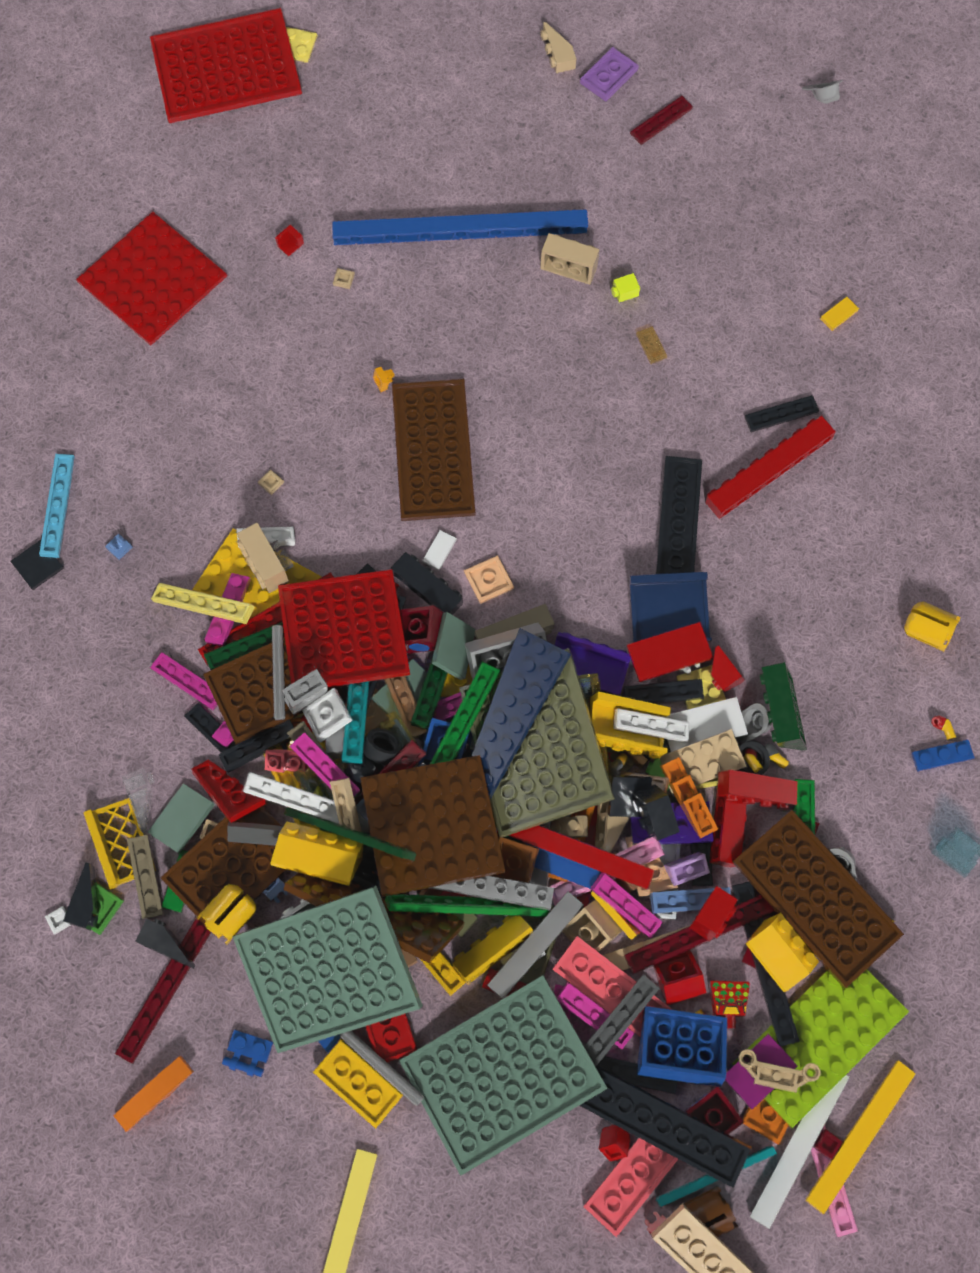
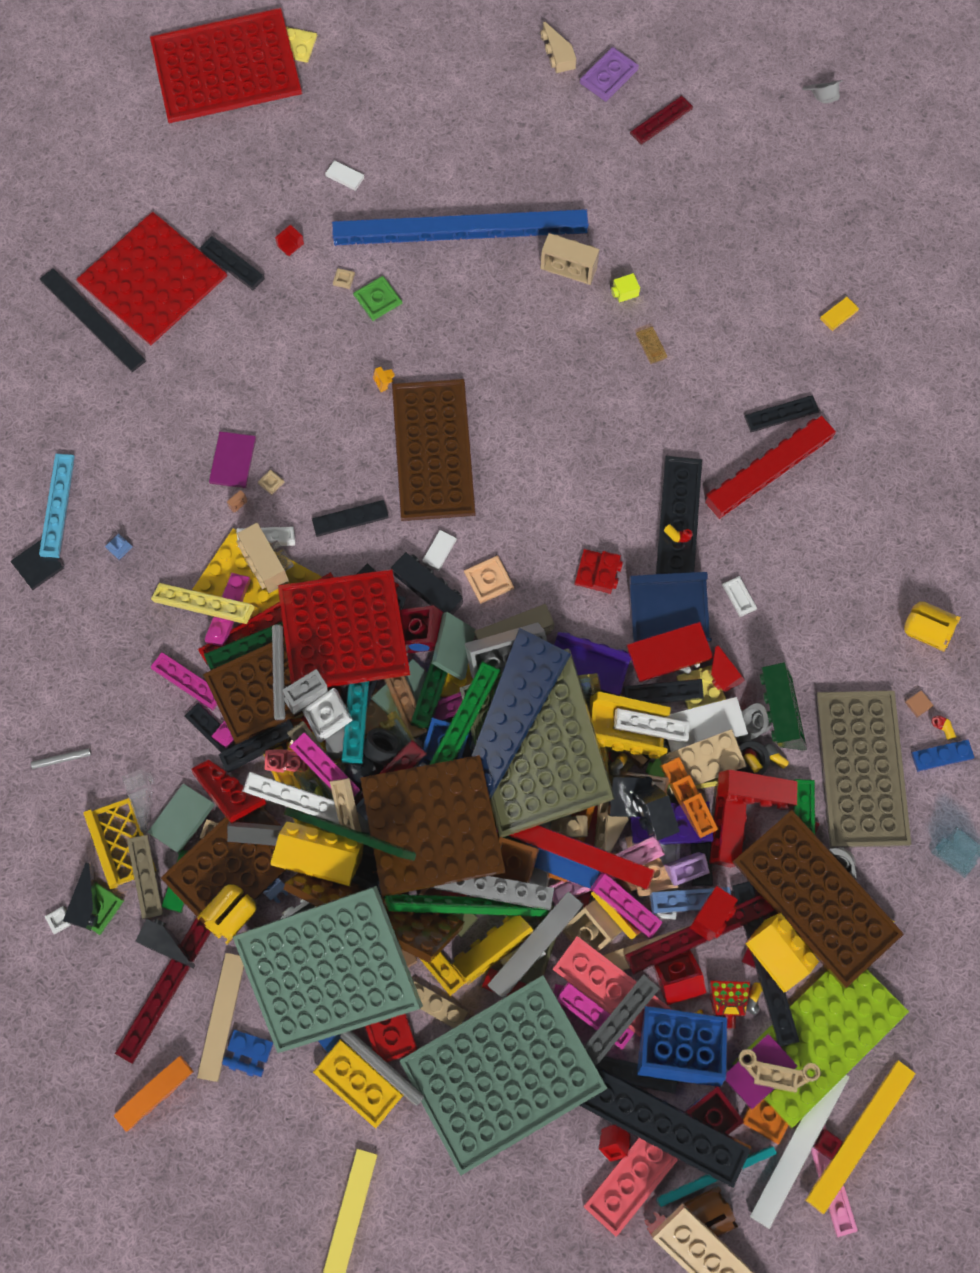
(60, 758): none -> light grey bar
(92, 320): none -> black tile
(221, 1018): none -> tan tile
(232, 263): none -> black plate
(232, 459): none -> magenta tile
(237, 501): none -> nougat tile
(344, 175): none -> white tile
(350, 518): none -> black plate
(377, 298): none -> bright green tile
(440, 1007): none -> tan plate
(599, 571): none -> red plate
(681, 536): none -> arm
(739, 596): none -> white tile
(753, 997): none -> arm
(862, 769): none -> dark tan plate
(919, 704): none -> nougat tile

